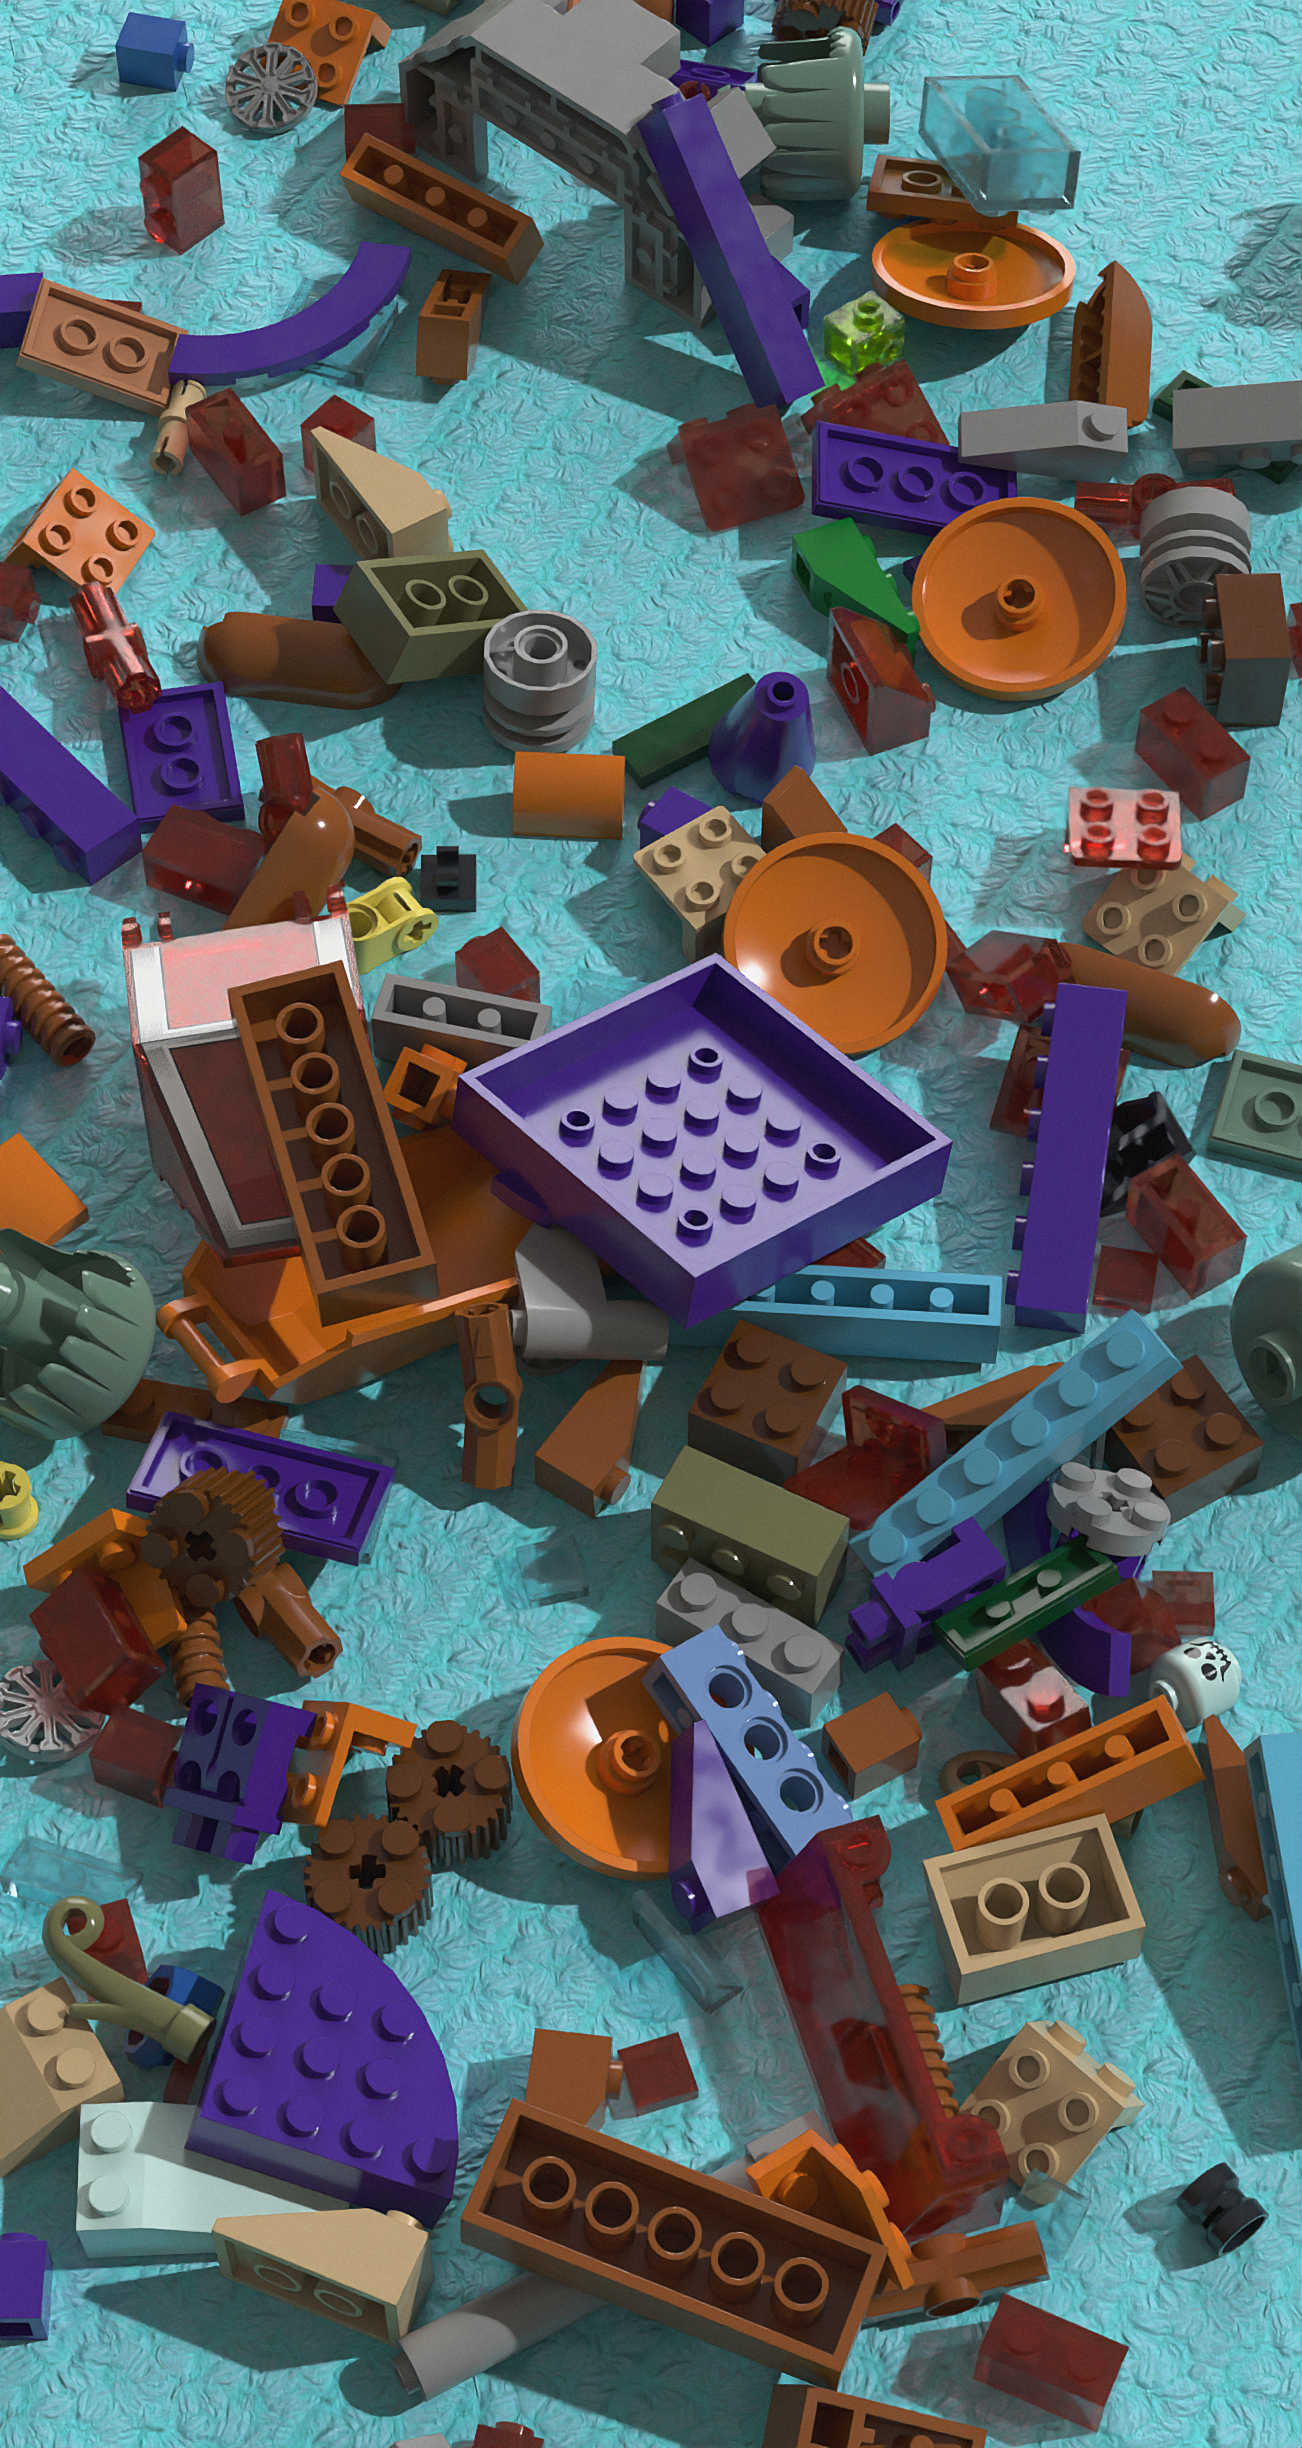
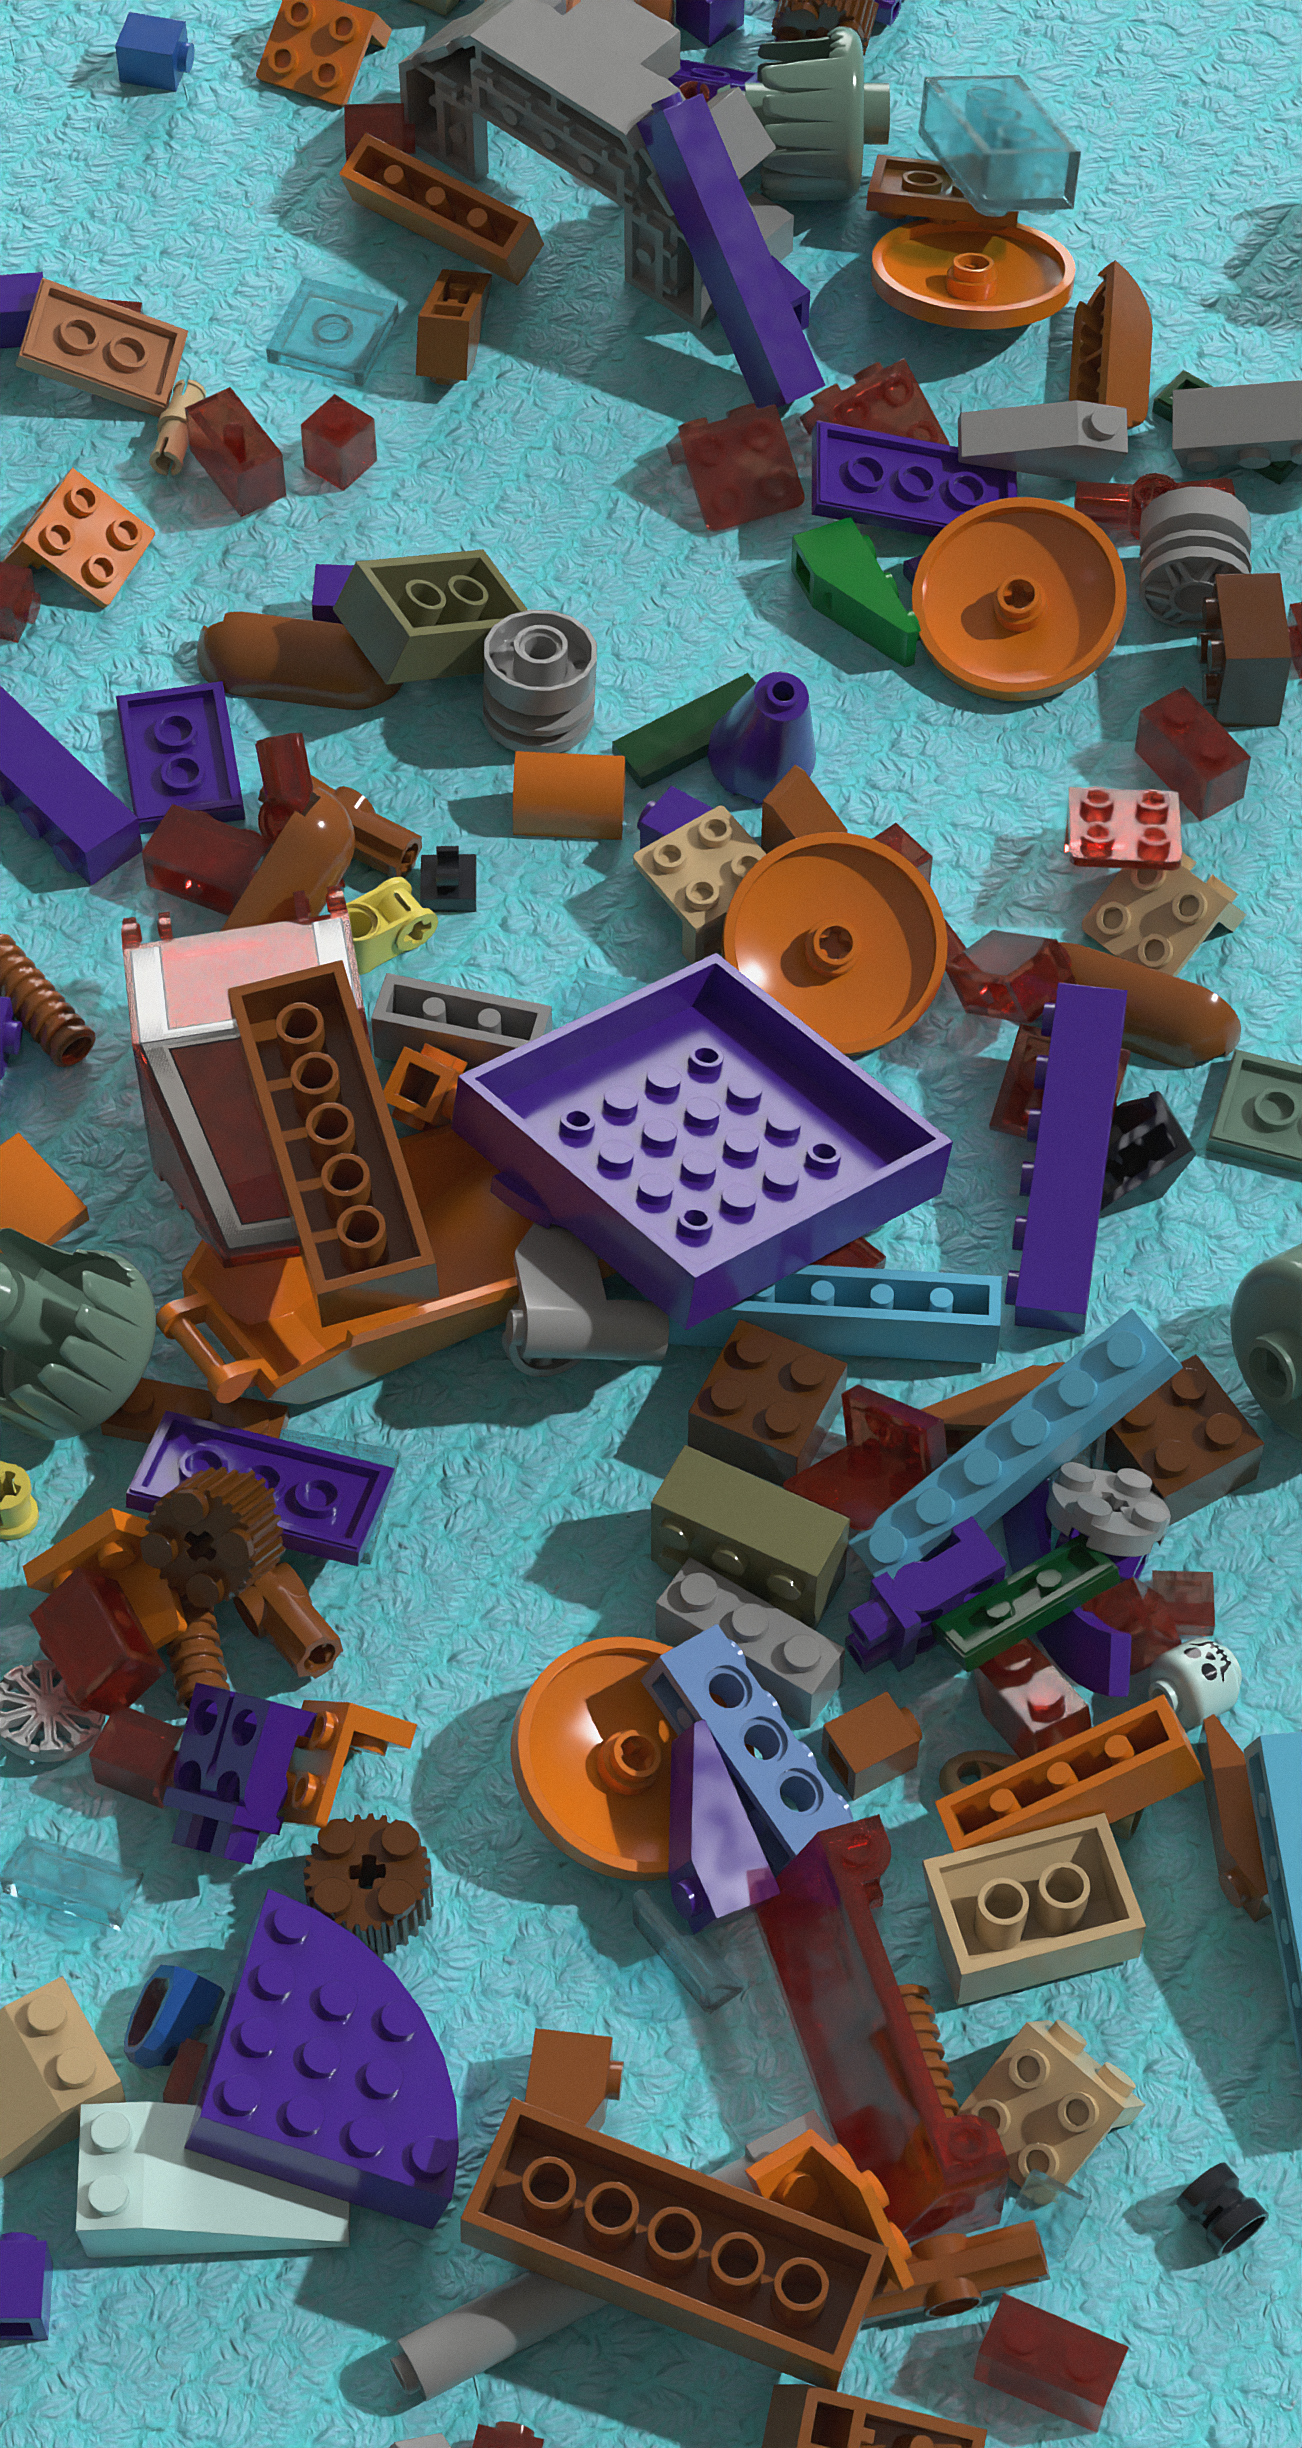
(114, 648): clear red piece -> none
(117, 1944): clear red brick -> none
(121, 2000): olive plant -> none
(181, 190): clear red brick -> none
(271, 88): light grey wheel -> none
(304, 337): dark purple tile -> none
(335, 2263): tan slope -> none
(378, 502): tan slope -> none
(452, 1792): reddish brown brick -> none
(488, 1361): dark orange piece -> none
(497, 967): clear red brick -> none
(552, 1571): clear light blue tile -> none
(593, 1445): dark orange slope -> none
(658, 2074): clear red tile -> none
(864, 334): clear neon green brick -> none
(876, 682): clear red slope -> none
(1125, 1279): clear red tile -> none
(1185, 1226): clear red brick -> none

